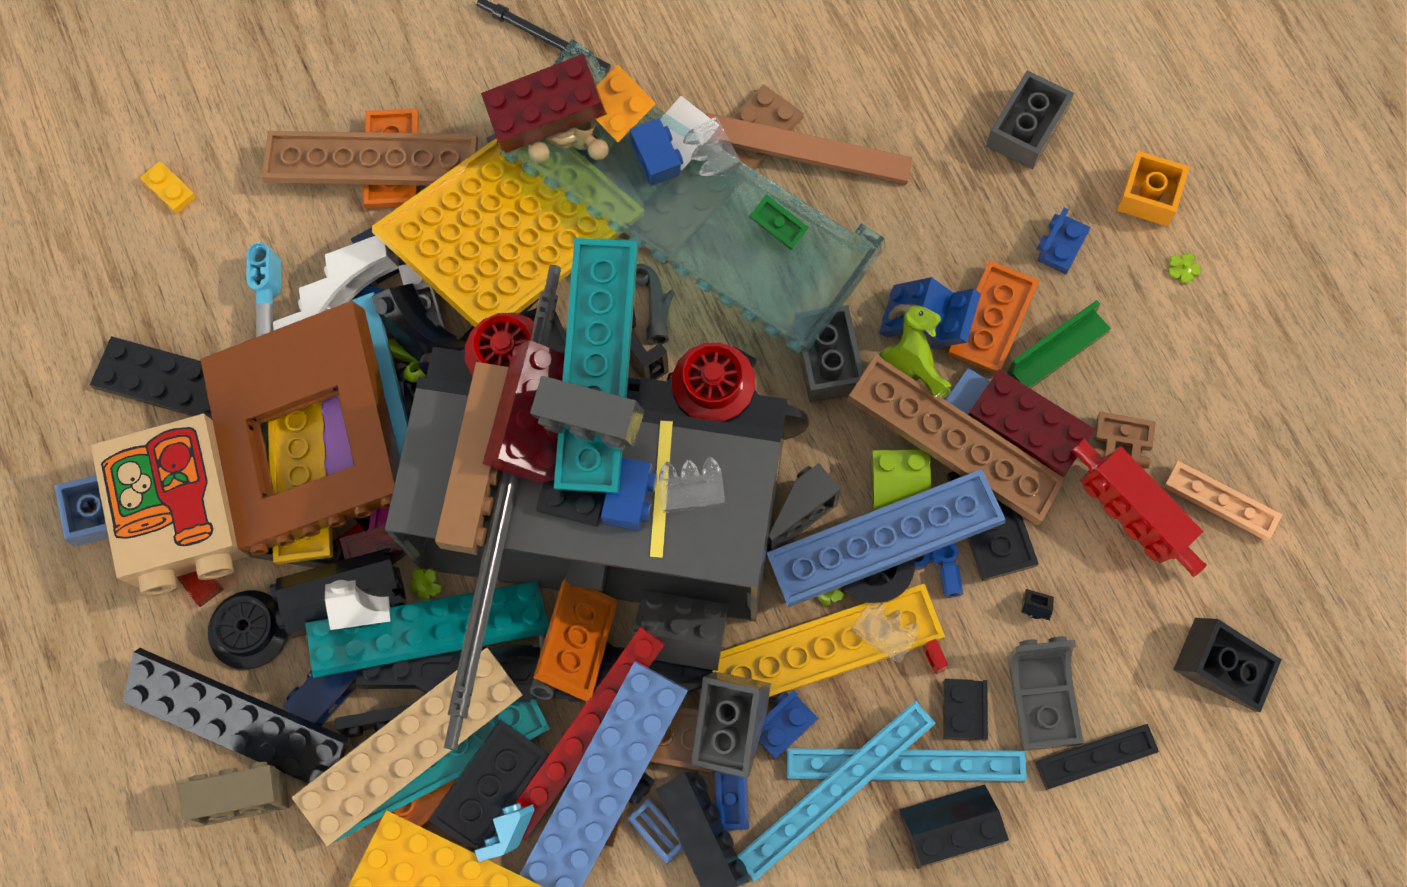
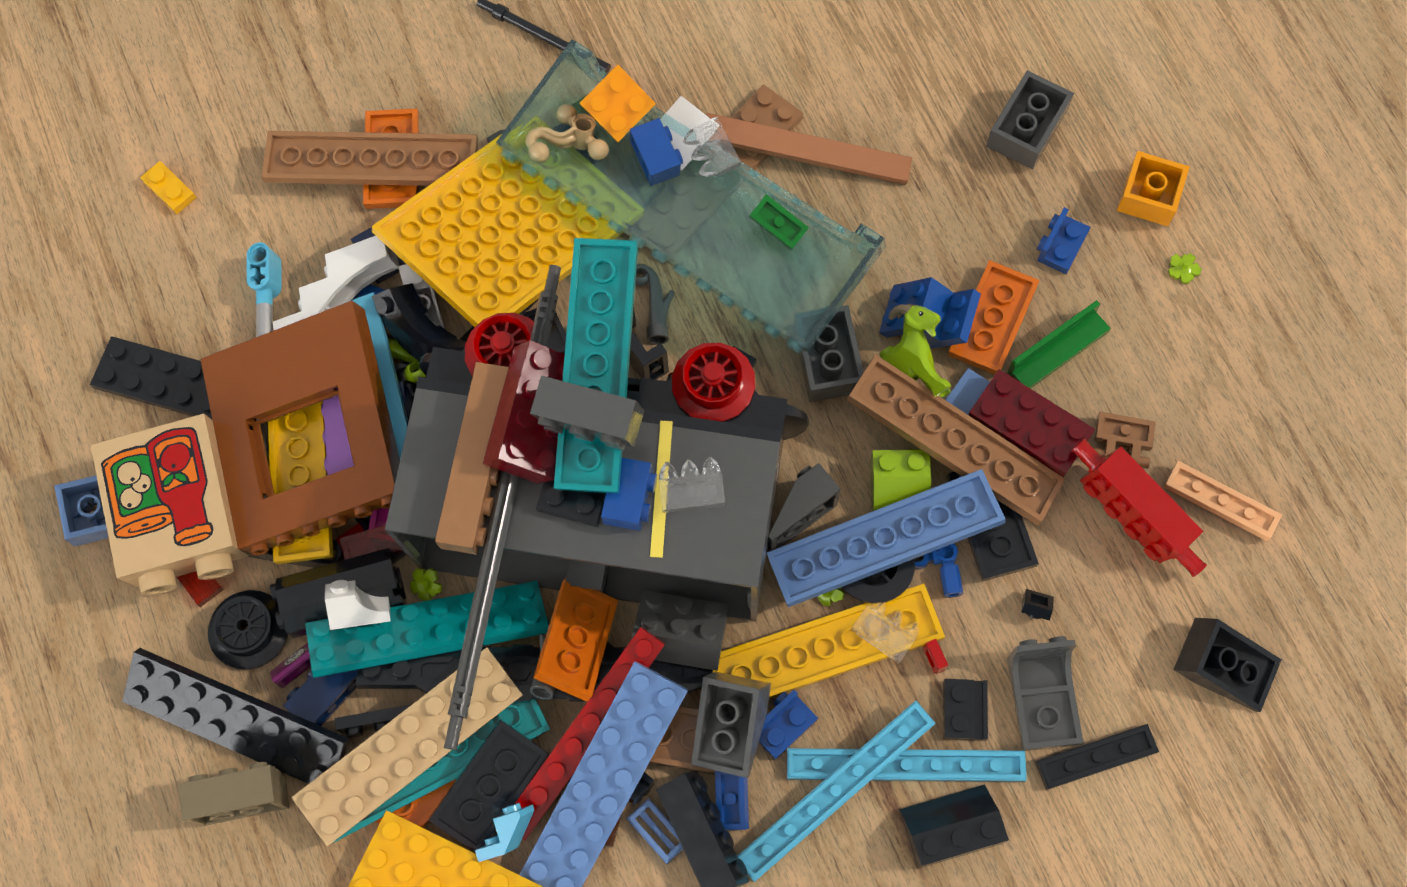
(291, 667): none -> magenta slope
(543, 103): dark red brick -> none

